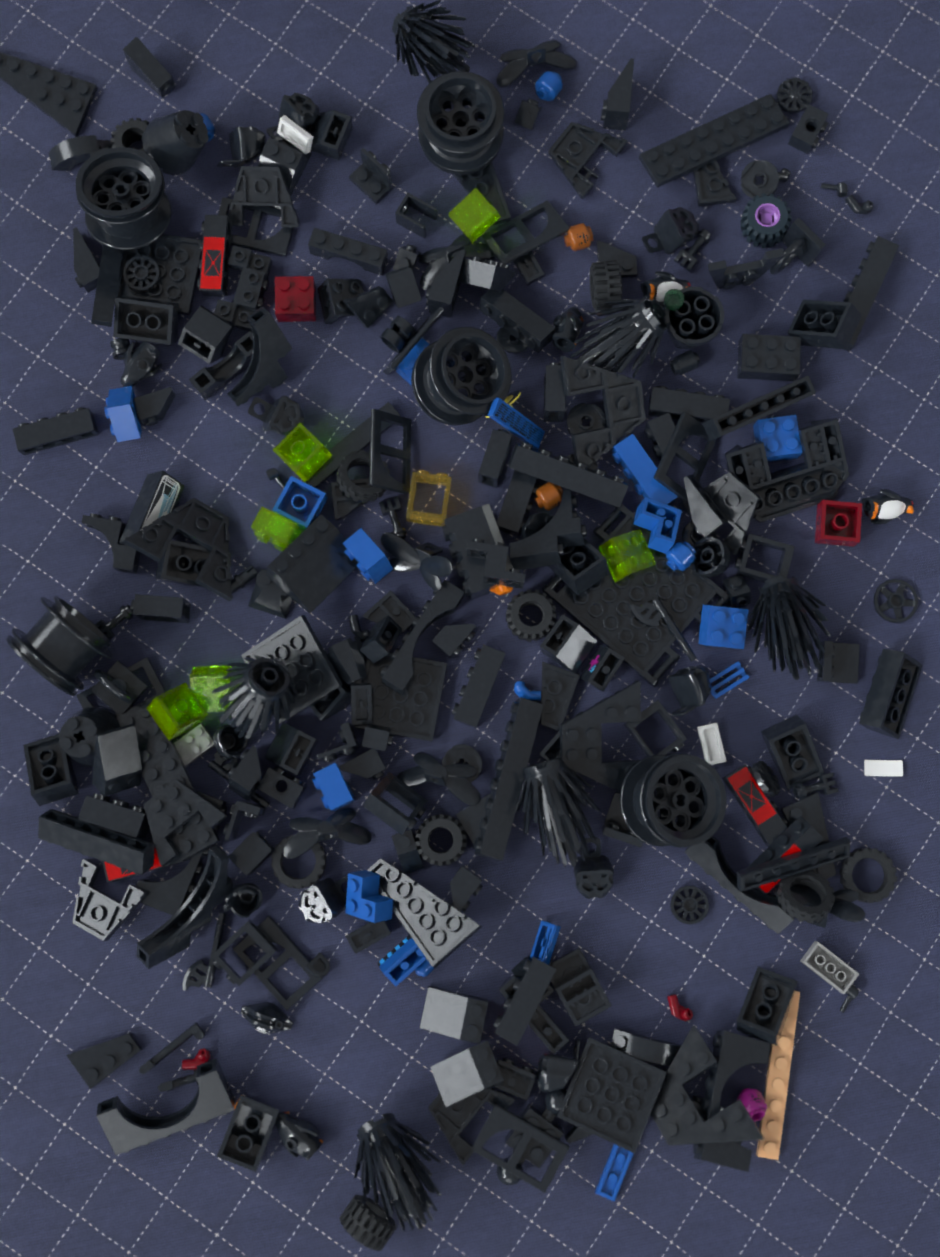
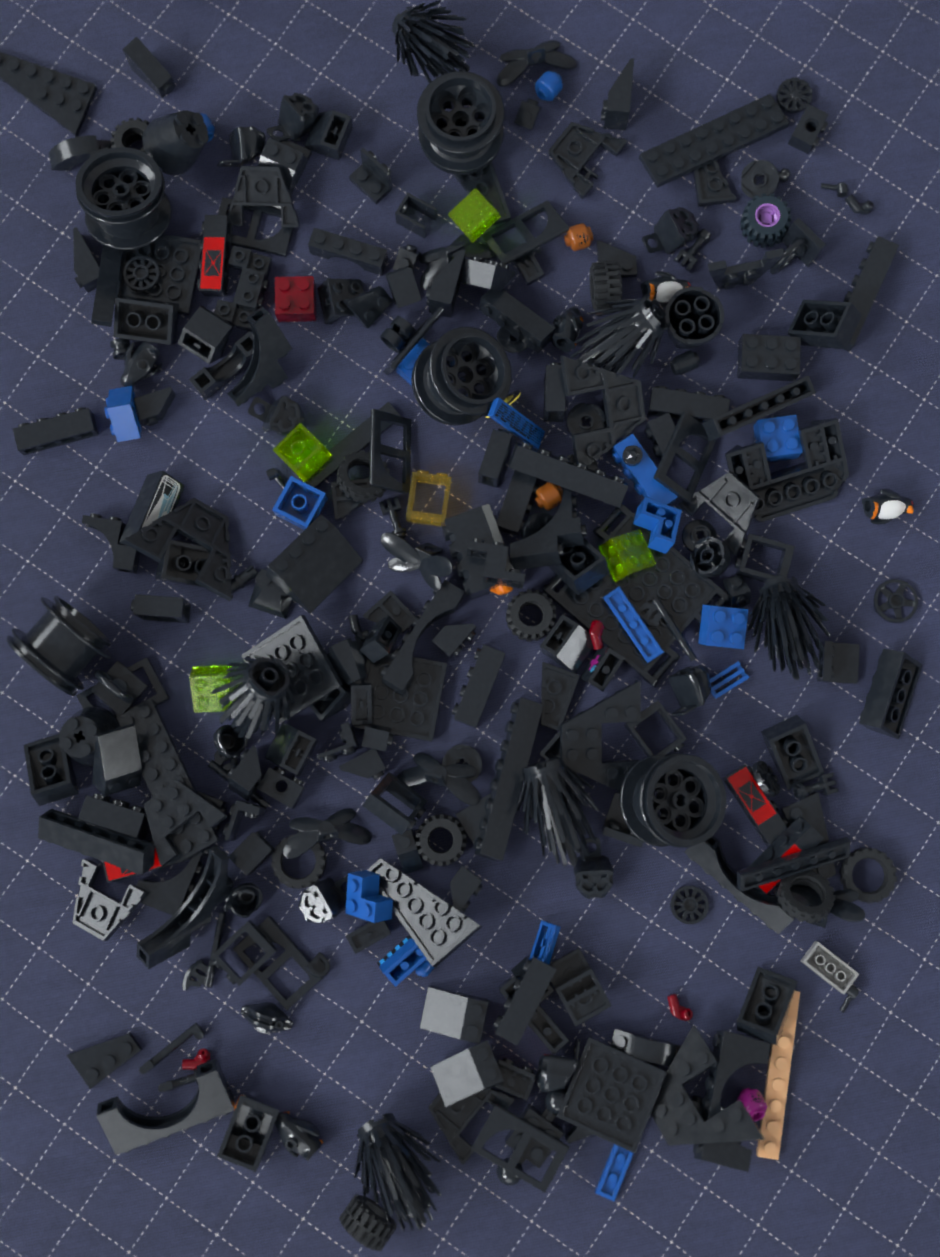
(107, 628): black hinge -> none
(177, 711): clear neon green brick -> none
(194, 744): light grey piece -> none
(275, 529): clear neon green brick -> none
(295, 134): white tile -> none
(334, 787): blue brick -> none
(370, 558): blue brick -> none
(522, 691): blue arm -> none
(595, 633): none -> dark red arm
(632, 455): none -> black tile
(633, 624): none -> blue tile
(673, 299): clear green tile -> none
(680, 556): blue head -> none
(703, 510): slope -> none
(711, 744): white tile -> none
(838, 523): dark red brick -> none
(883, 767): white sticker -> none

